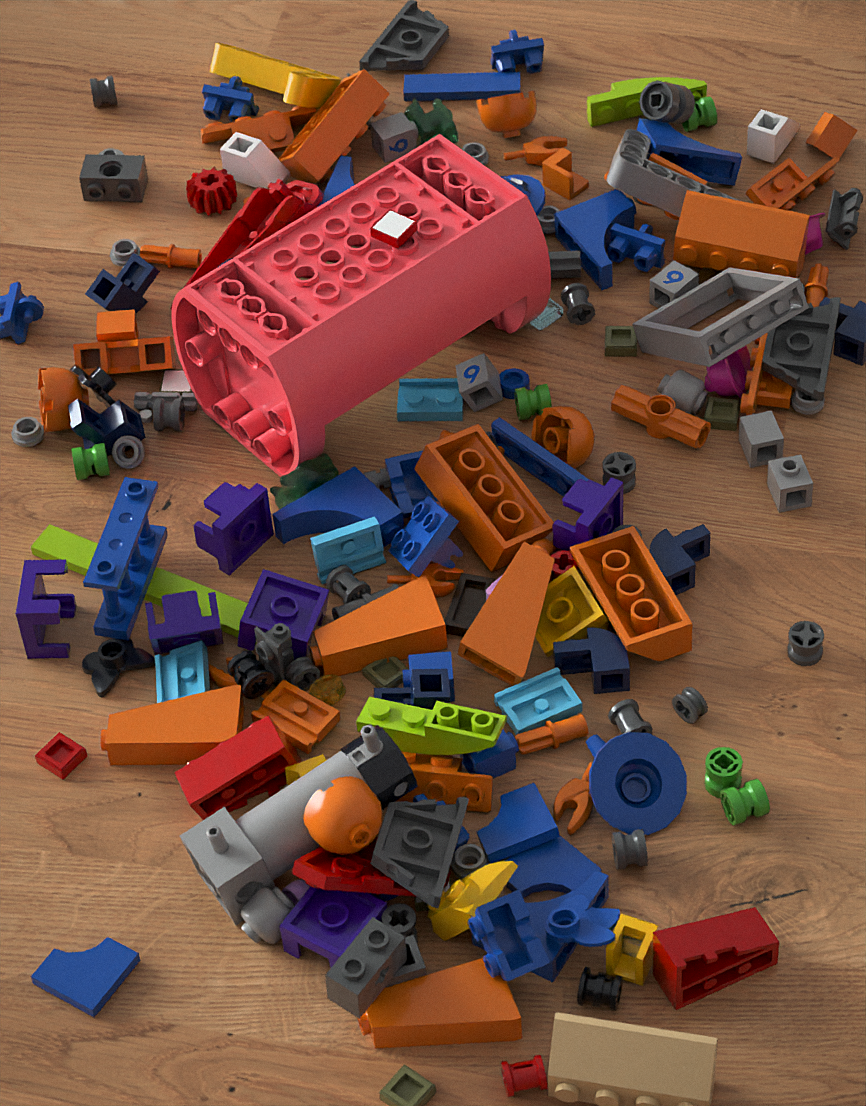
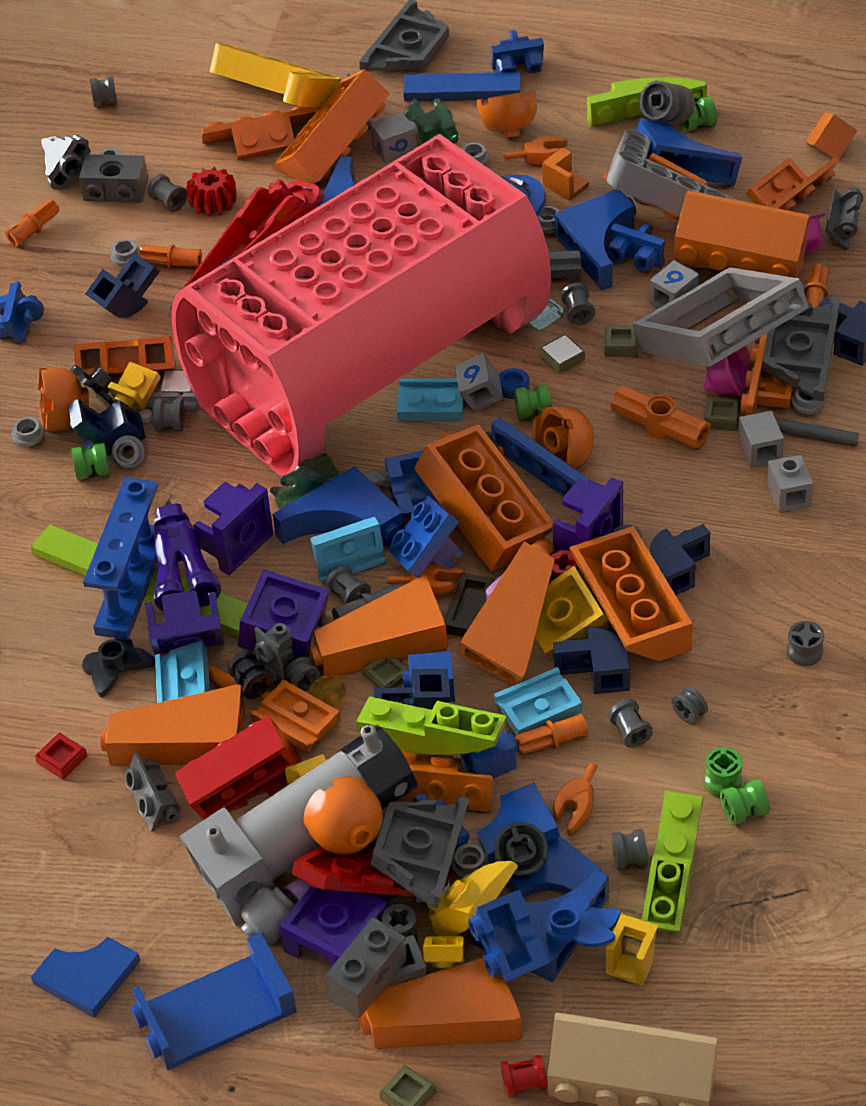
(32, 222): none -> orange axle
(38, 609): dark purple panel -> none
(64, 159): none -> dark grey rock
(117, 326): orange panel -> none
(135, 386): none -> yellow bracket
(144, 781): none -> dark grey hinge
(172, 196): none -> dark grey bush
(174, 543): none -> dark purple piece
(215, 1007): none -> blue panel
(228, 97): blue hips -> none
(252, 162): white slope -> none
(394, 228): tile -> none
(443, 952): none -> yellow bracket
(524, 846): none -> pearl dark grey wheel
(562, 353): none -> tile
(599, 989): black bush -> none
(621, 467): dark grey wheel -> none
(636, 781): blue piece -> none
(673, 861): none -> lime slope
(685, 390): light grey head -> none
(711, 954): red wedge -> none
(770, 135): white slope -> none
(818, 432): none -> dark grey bar

